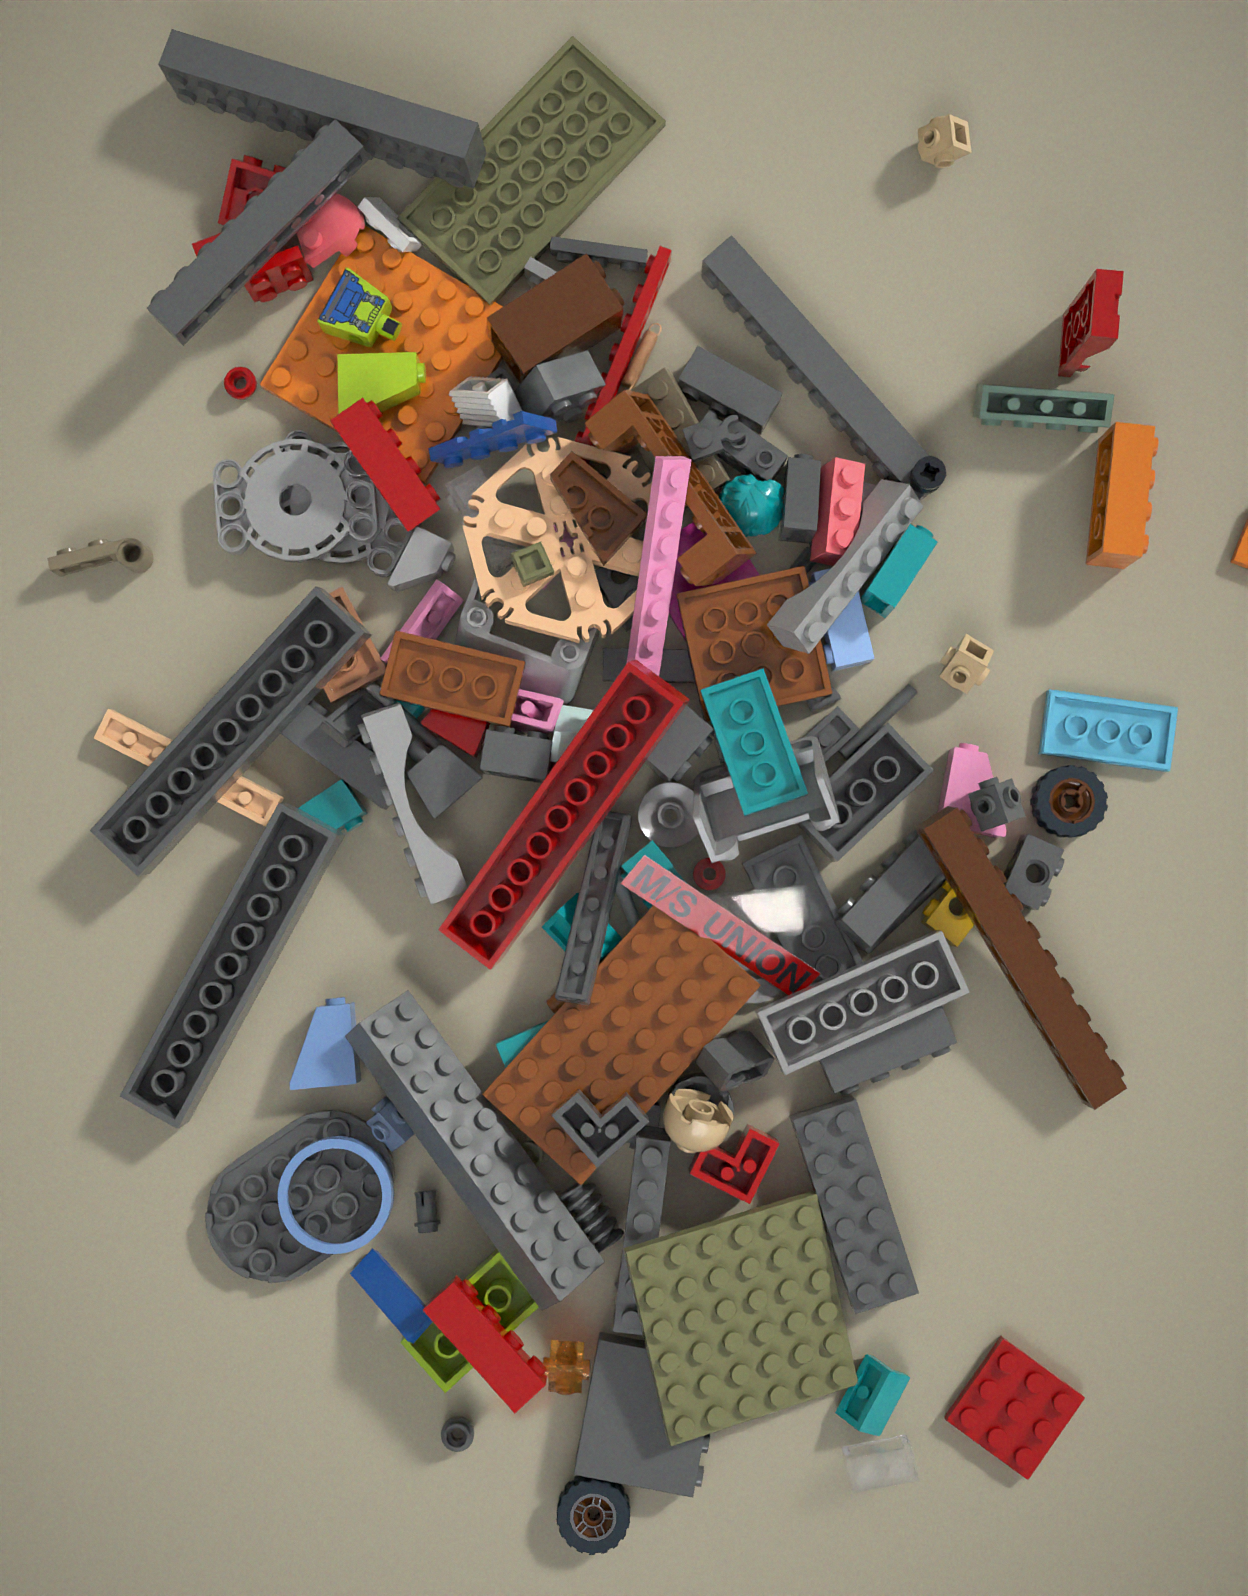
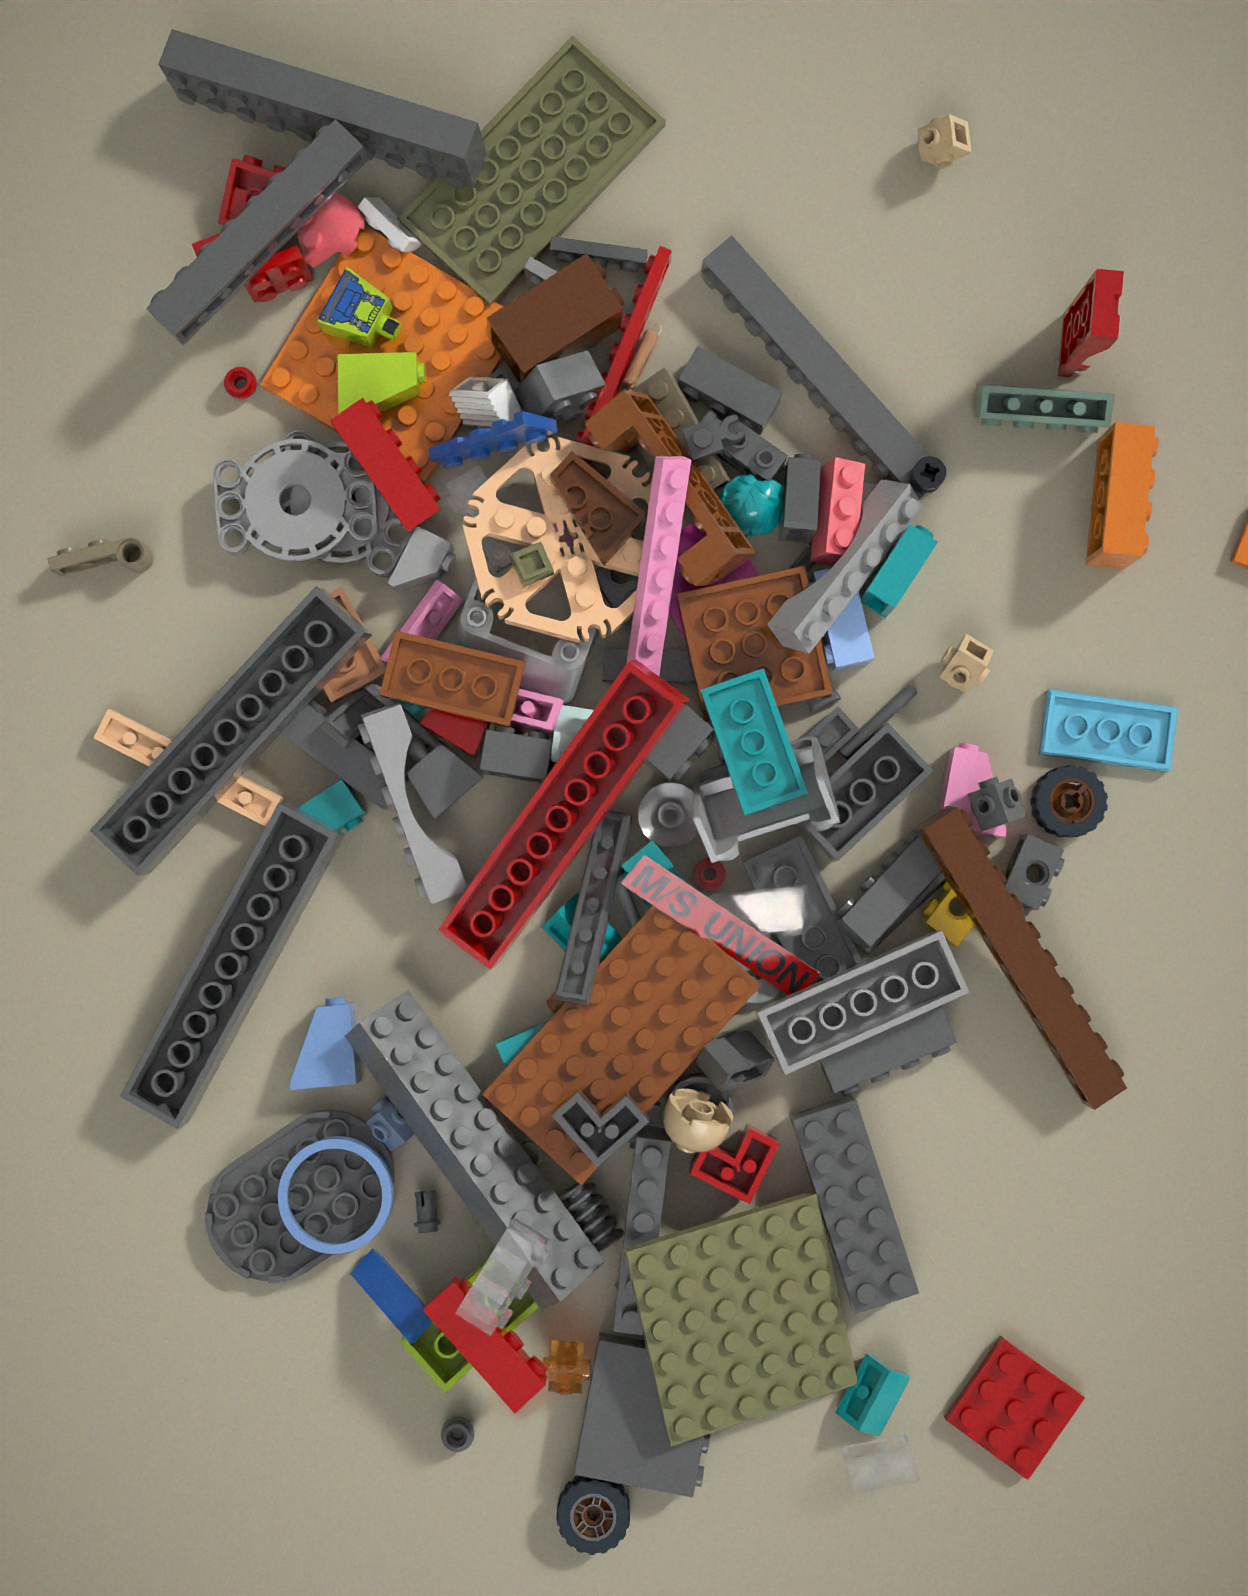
(504, 1277): none -> clear brick

